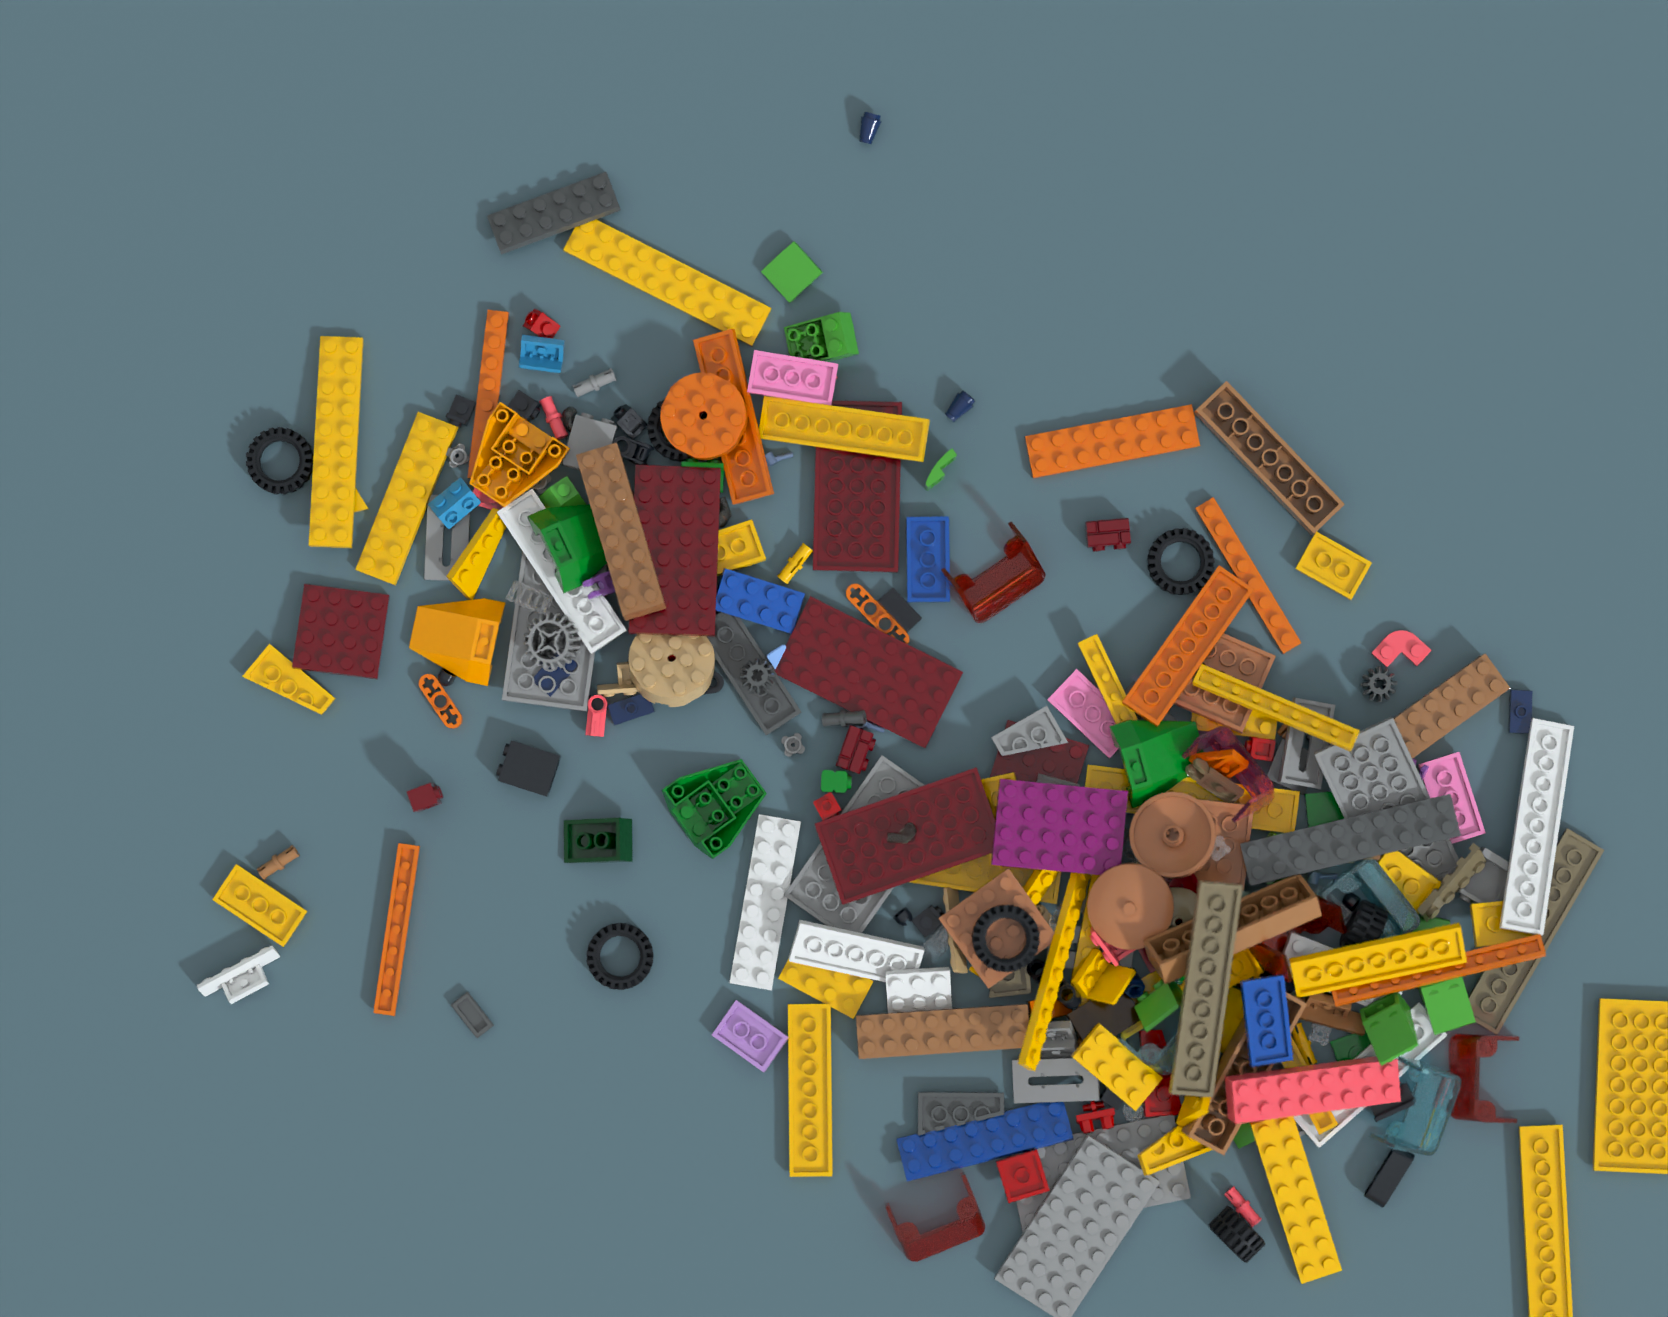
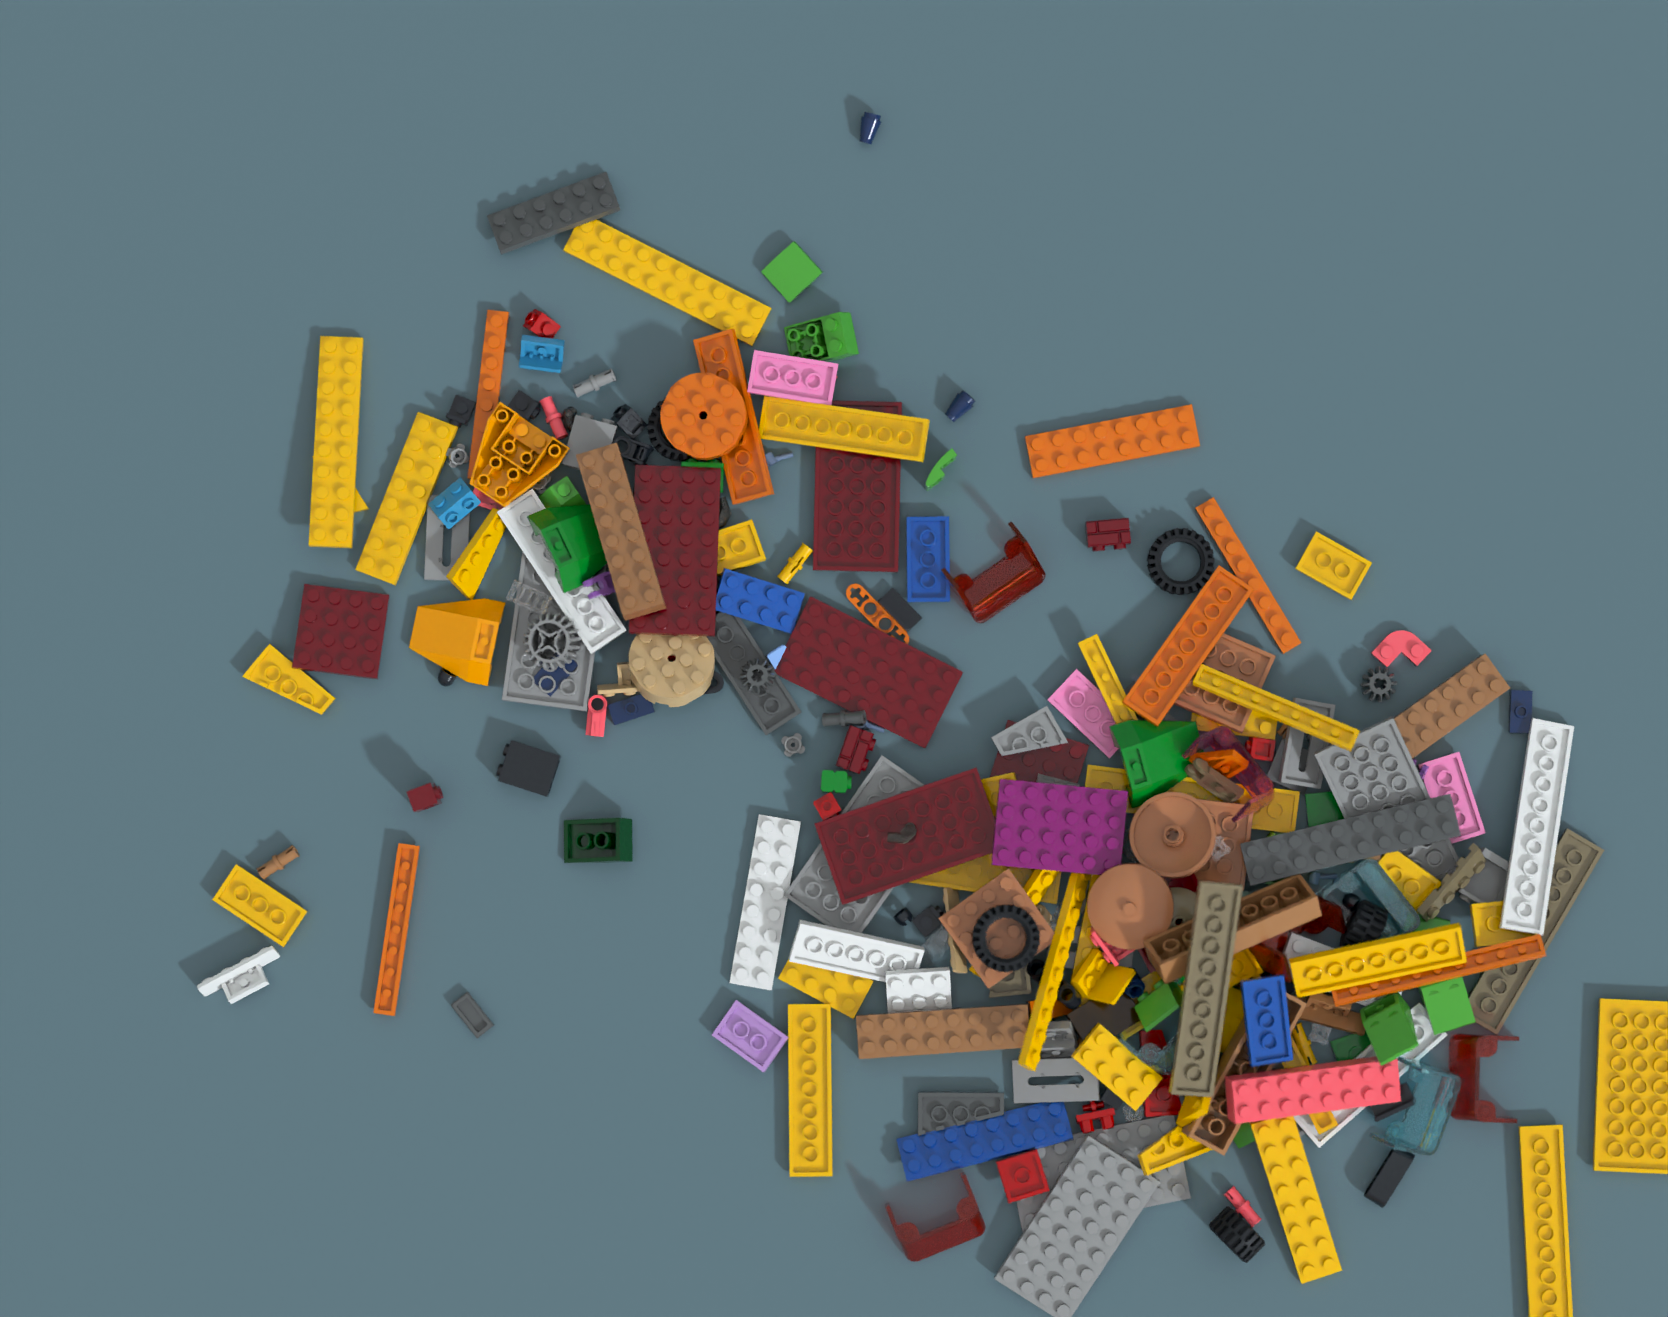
(263, 441): black tyre -> none
(426, 691): orange beam -> none
(598, 970): black tyre -> none
(714, 804): green wedge -> none
(1269, 458): medium nougat brick -> none

